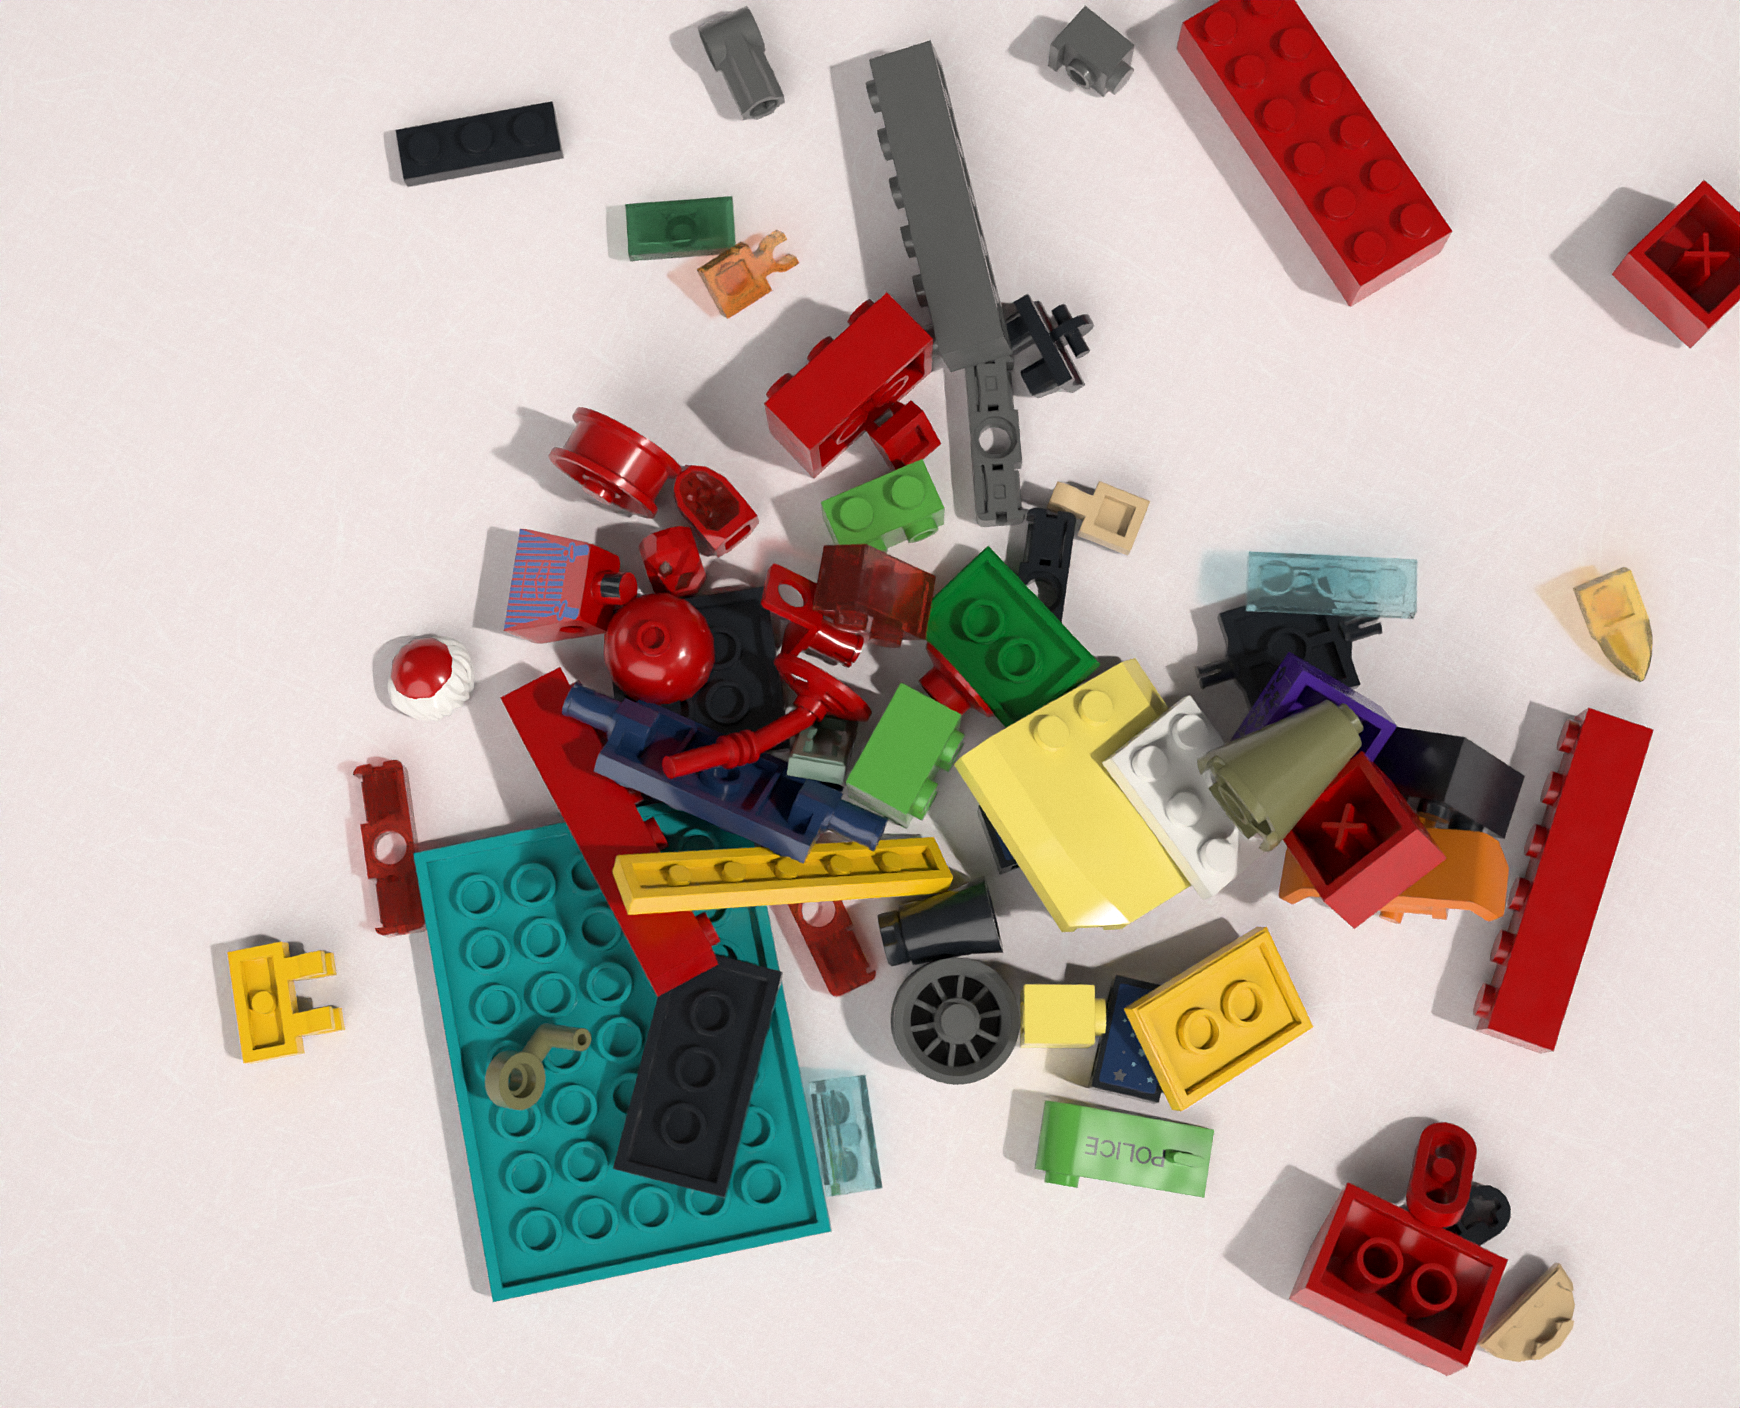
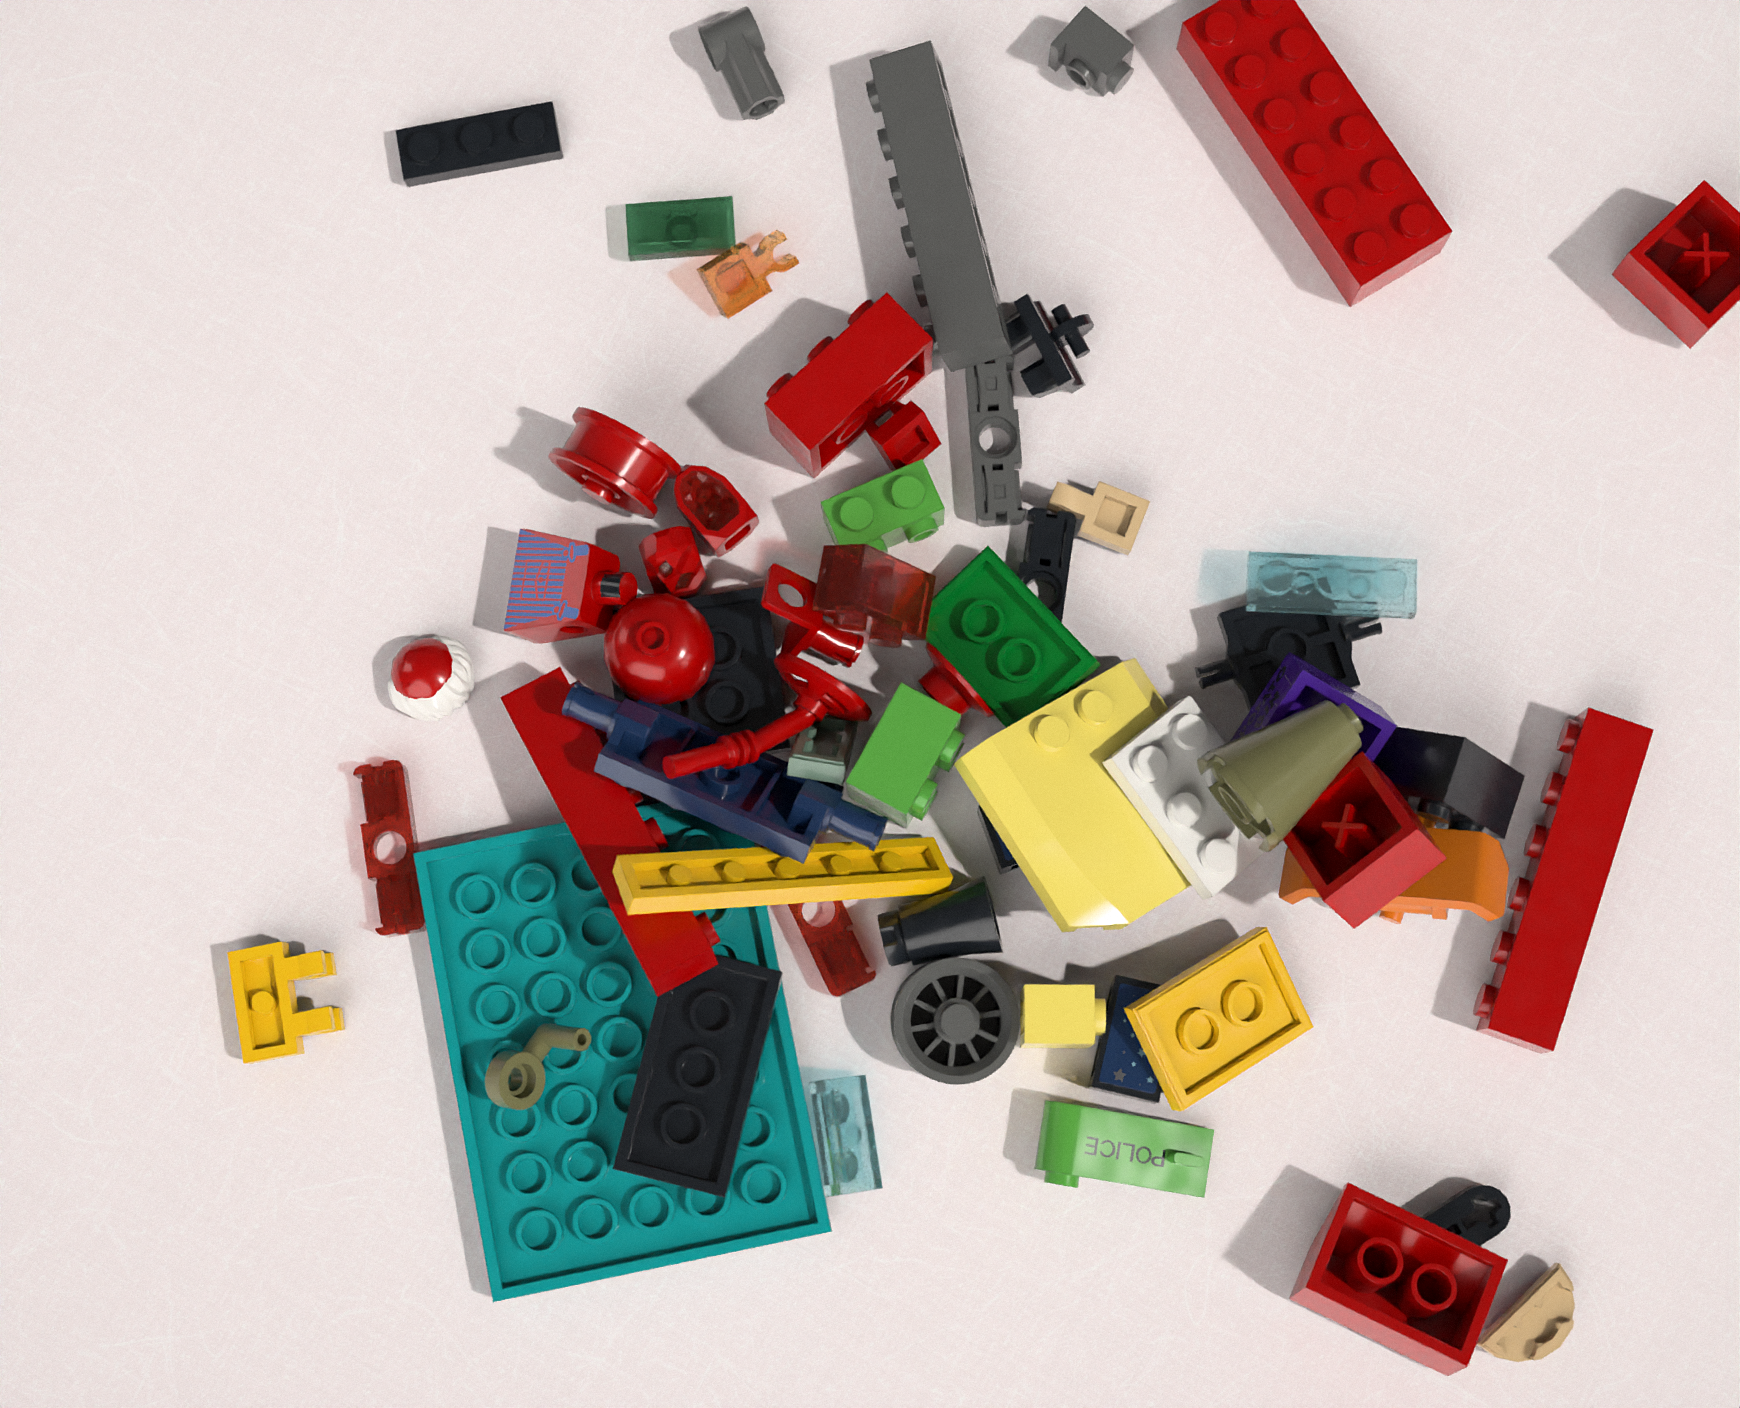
(1441, 1186): red plate -> none
(1618, 621): clear yellow plate -> none

